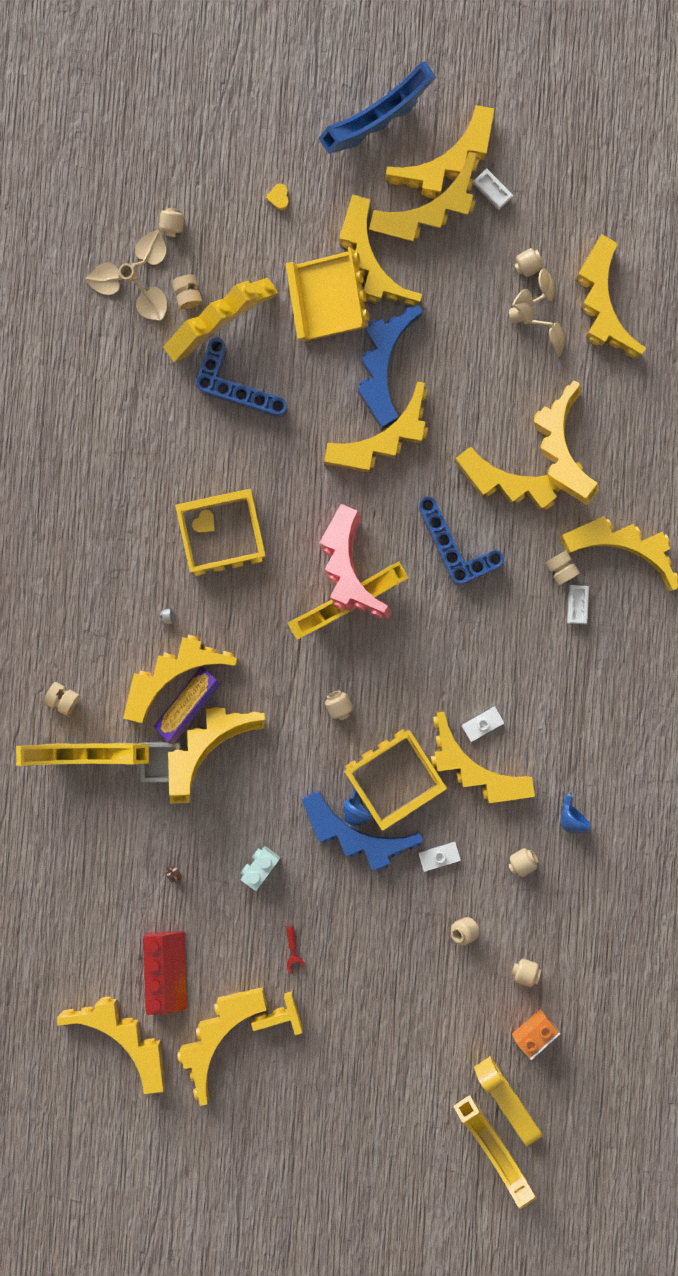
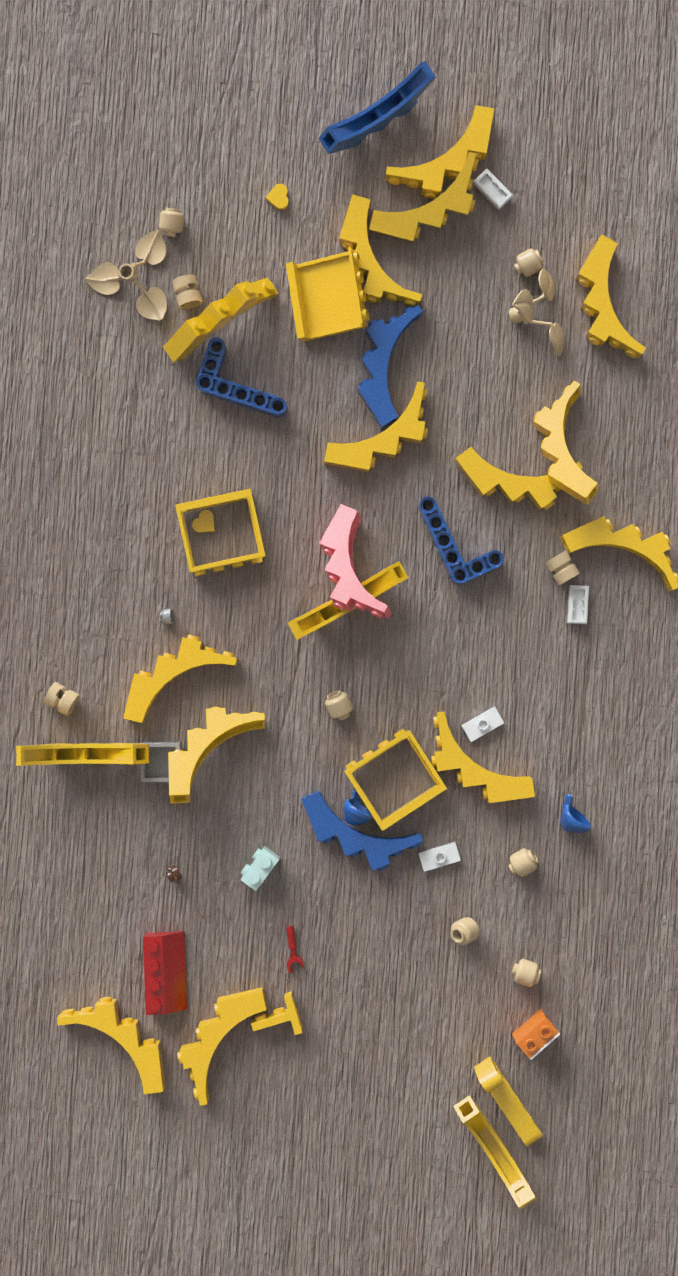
(187, 705): tile -> none

